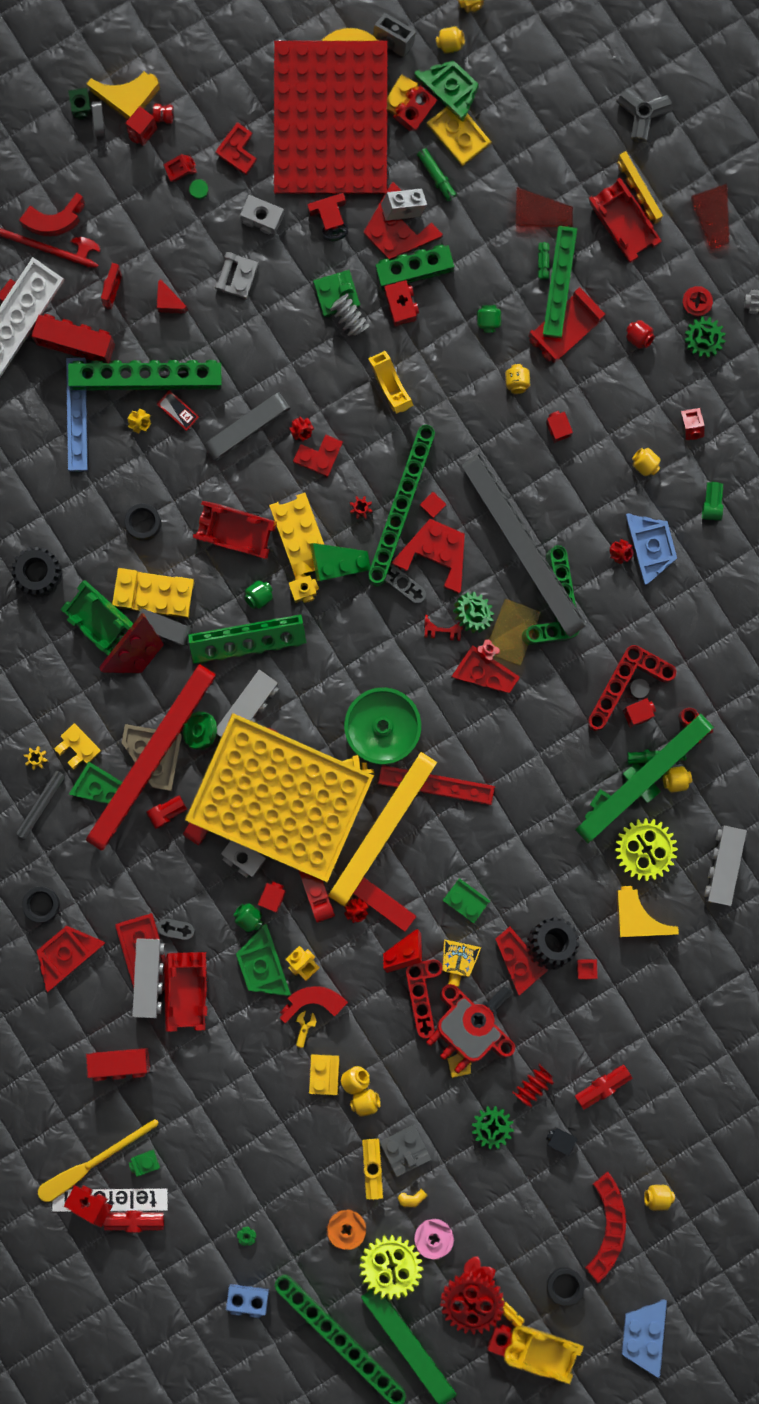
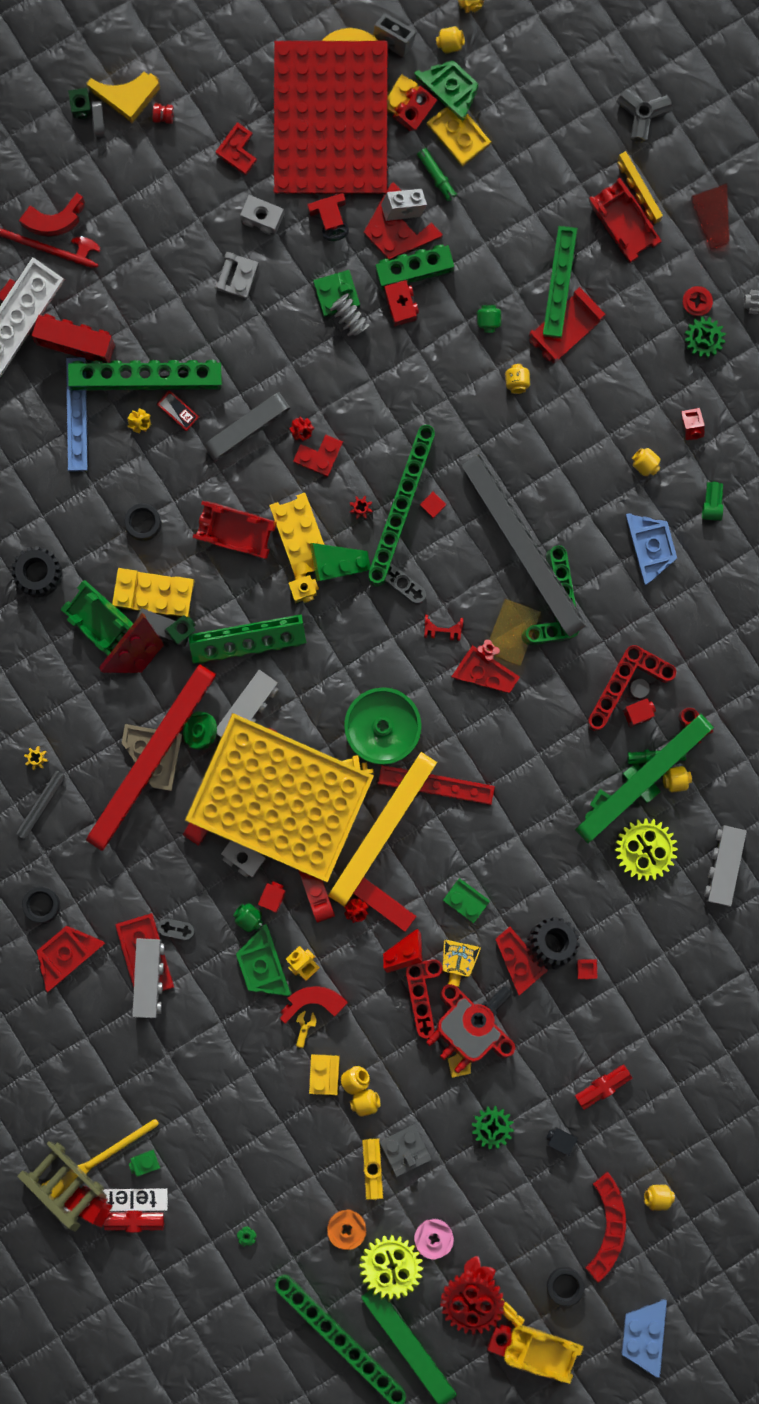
(43, 1192): none -> olive fence
(80, 743): yellow plate -> none
(95, 784): green wing -> none
(111, 286): red plate -> none
(118, 1064): red brick -> none
(141, 126): red brick -> none
(163, 813): red piece -> none
(167, 300): red slope -> none
(172, 631): none -> dark green brick
(180, 167): red bracket -> none
(185, 990): red piece -> none
(198, 189): green tile -> none
(248, 1294): medium blue brick -> none
(258, 594): green head -> none
(390, 383): yellow arch -> none
(412, 1201): yellow arm -> none
(439, 545): red wing -> none
(473, 612): green gear -> none
(534, 1086): red piece -> none
(541, 211): clear red wing -> none
(543, 260): green axle -> none
(559, 426): red brick -> none
(621, 551): red gear -> none
(633, 918): yellow arch -> none
(640, 334): red head -> none

